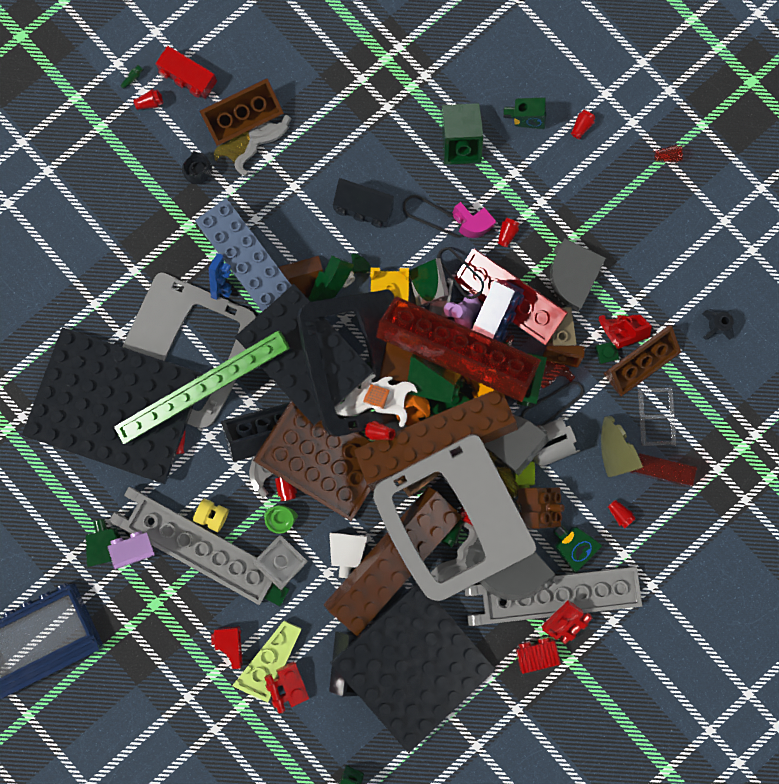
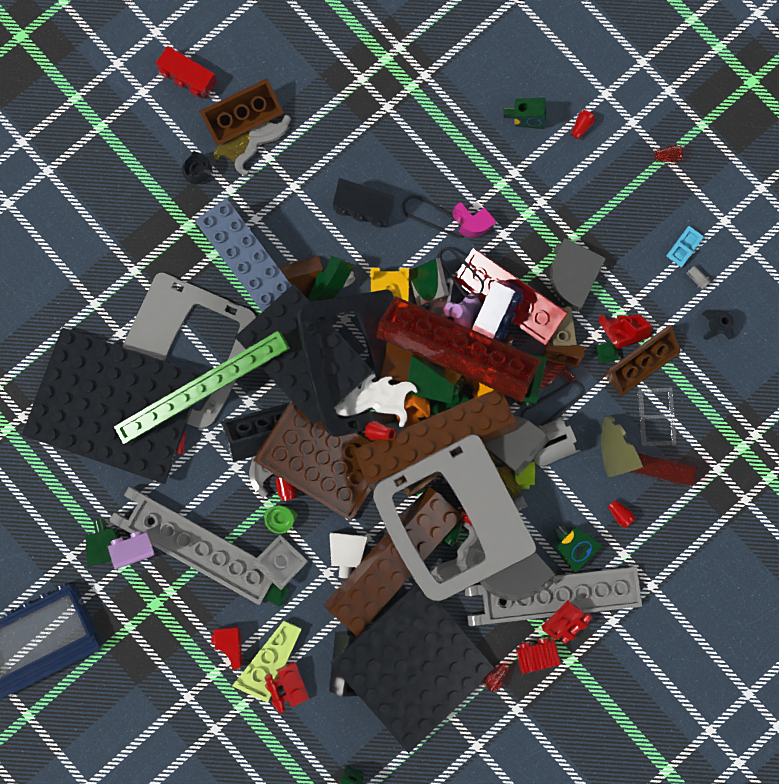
(132, 76): dark green piece -> none
(151, 99): red cone -> none
(204, 513): light yellow wheel -> none
(217, 275): blue plate -> none
(361, 265): dark green tile -> none
(376, 396): orange slope -> none
(462, 133): dark green slope -> none
(495, 679): none -> clear red cone
(508, 231): red cone -> none
(540, 507): reddish brown brick -> none
(684, 246): none -> medium azure slope
(698, 277): none -> light grey pin

